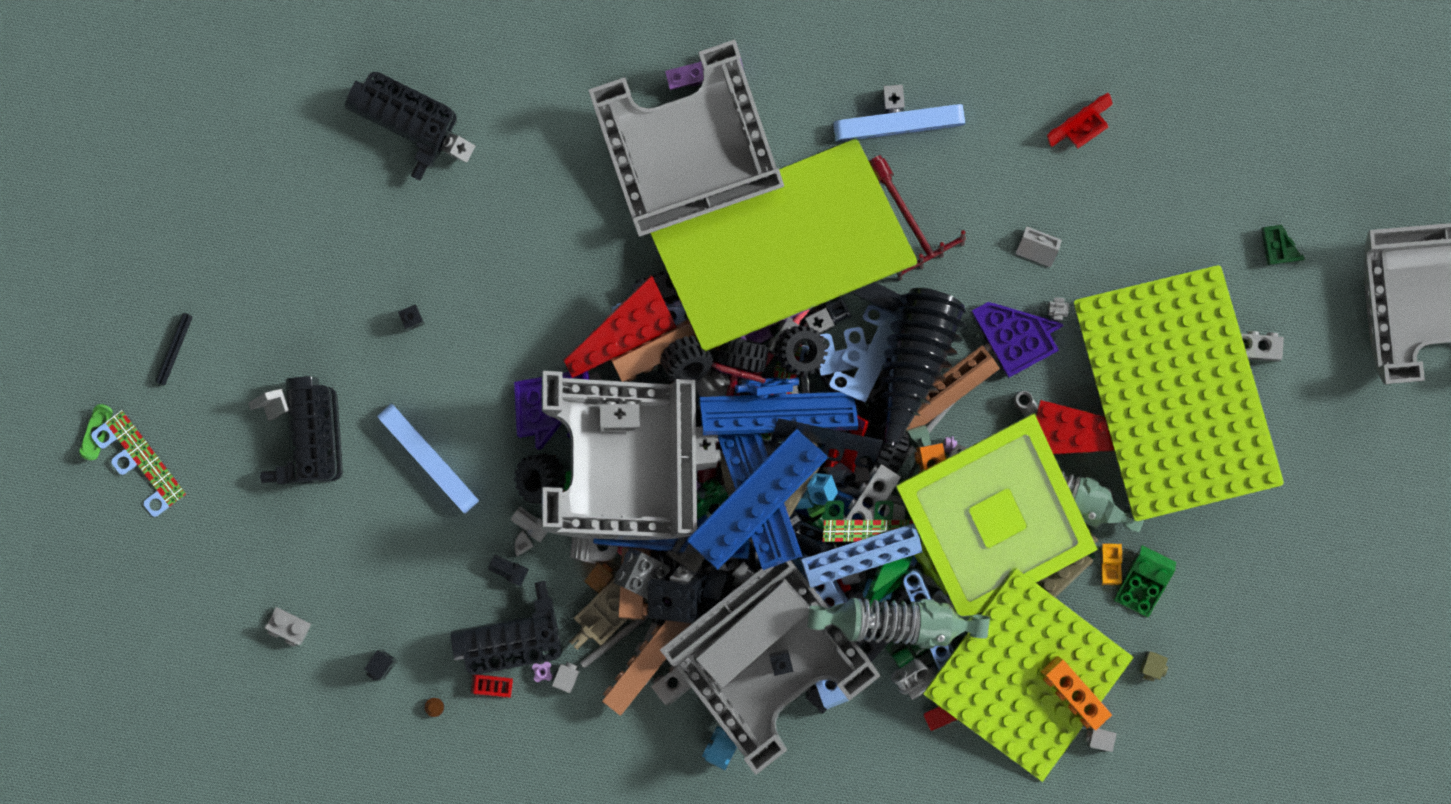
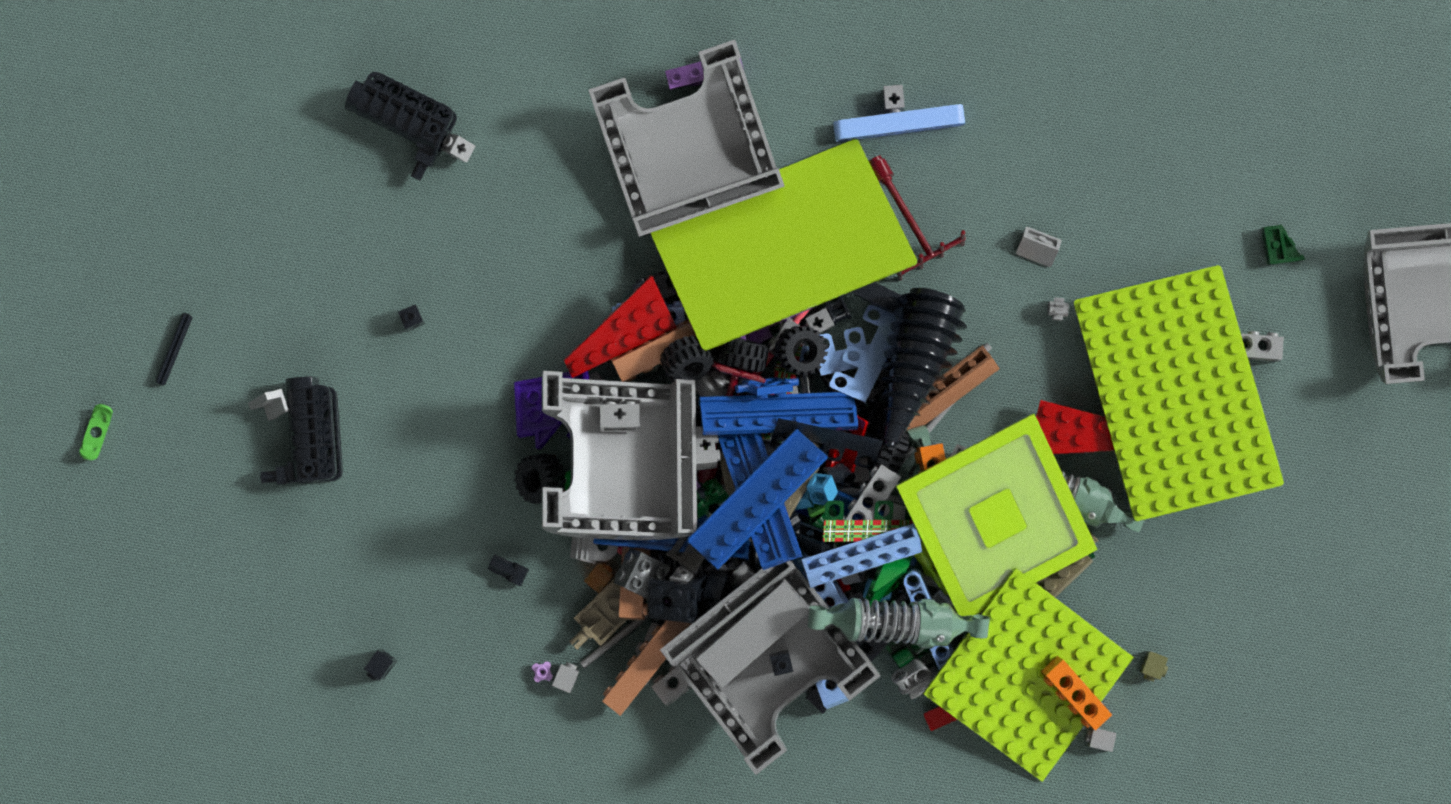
(141, 454): piece -> none
(287, 626): light grey bracket -> none
(428, 458): light blue beam -> none
(434, 707): reddish brown plate -> none
(508, 688): red slope -> none
(510, 637): black piece -> none
(522, 543): light grey tile -> none
(529, 523): light grey piece -> none
(721, 750): dark azure brick -> none
(949, 445): lavender plate -> none
(1016, 336): dark purple wing -> none
(1027, 409): light grey piece -> none
(1083, 125): red bracket -> none
(1111, 564): light orange slope -> none
(1145, 581): green slope -> none

